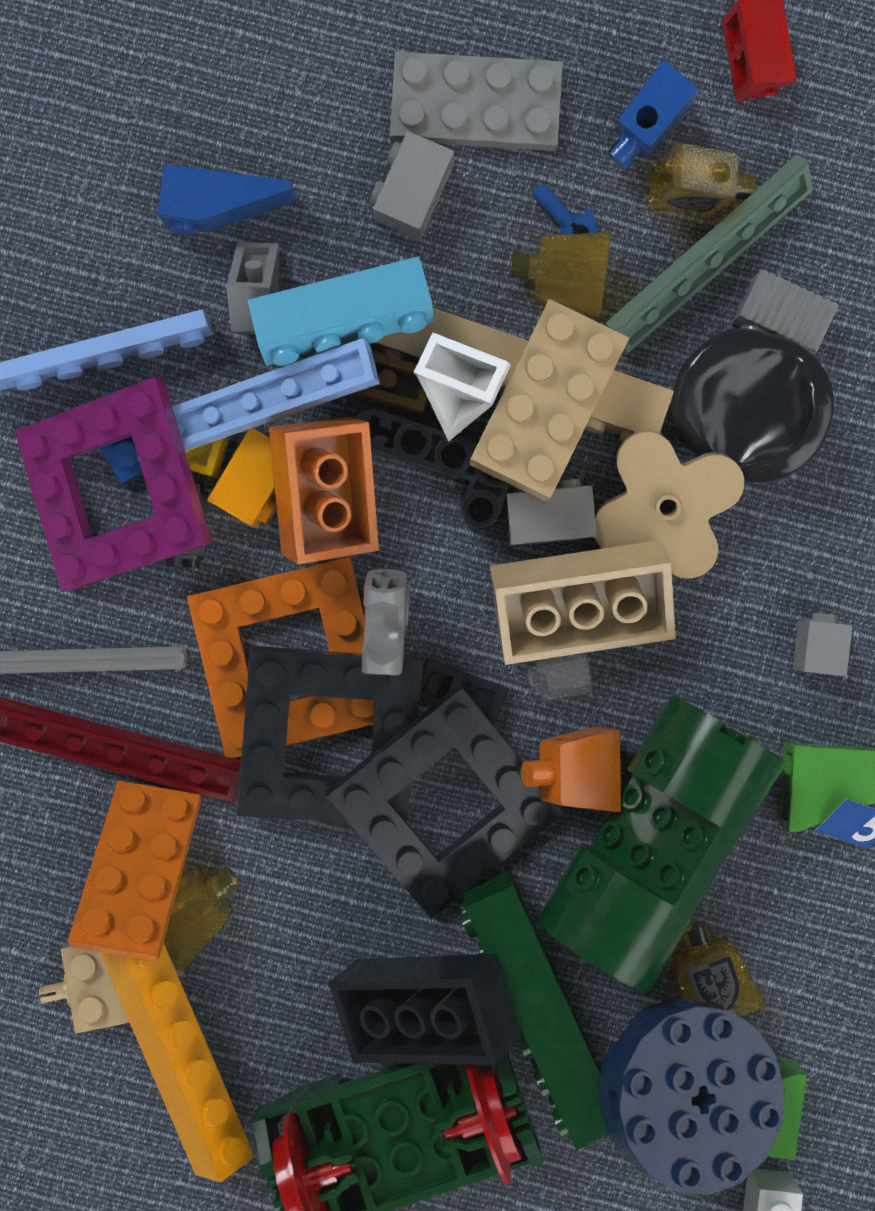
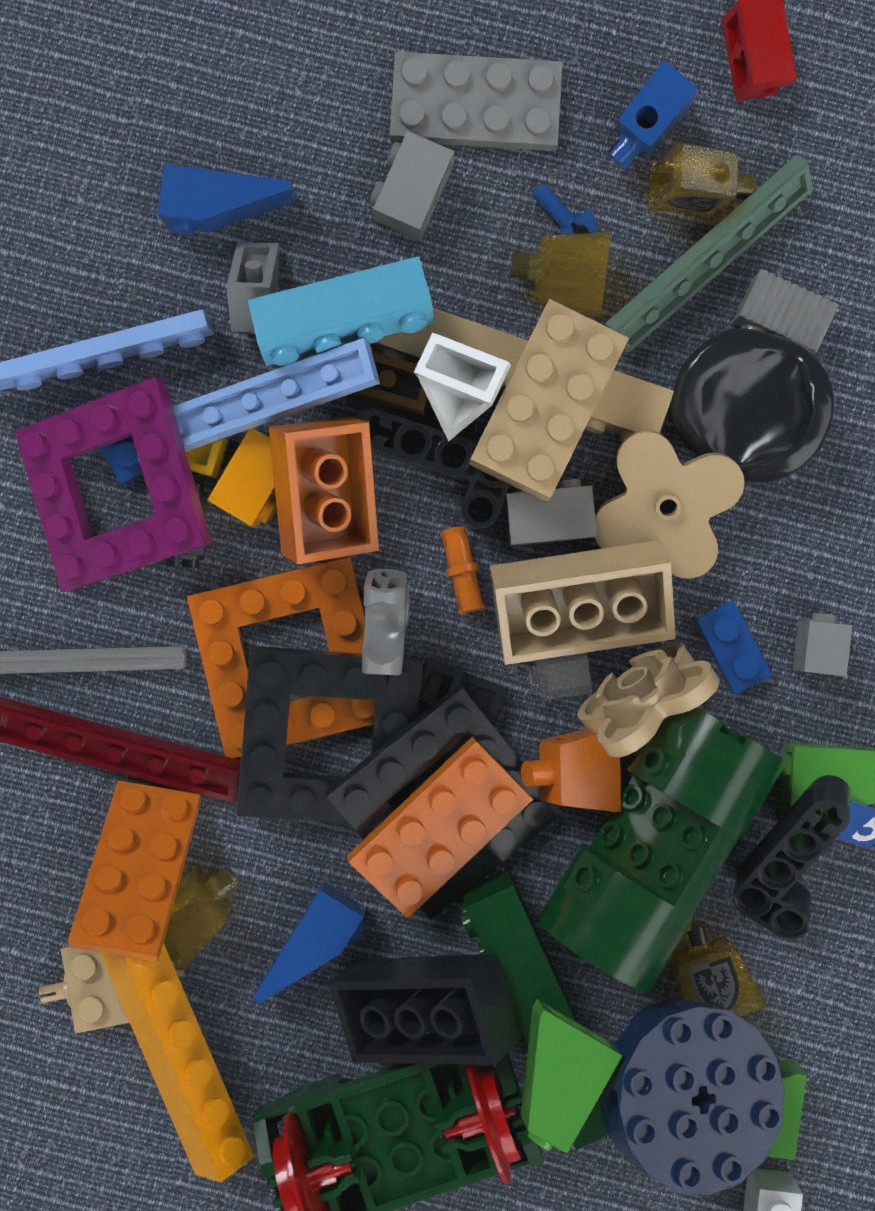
(317, 938): none -> blue slope
(439, 827): none -> orange plate
(462, 569): none -> orange pin
(562, 1076): none -> bright green slope
(658, 685): none -> tan plant
(733, 647): none -> blue plate
(768, 877): none -> black beam

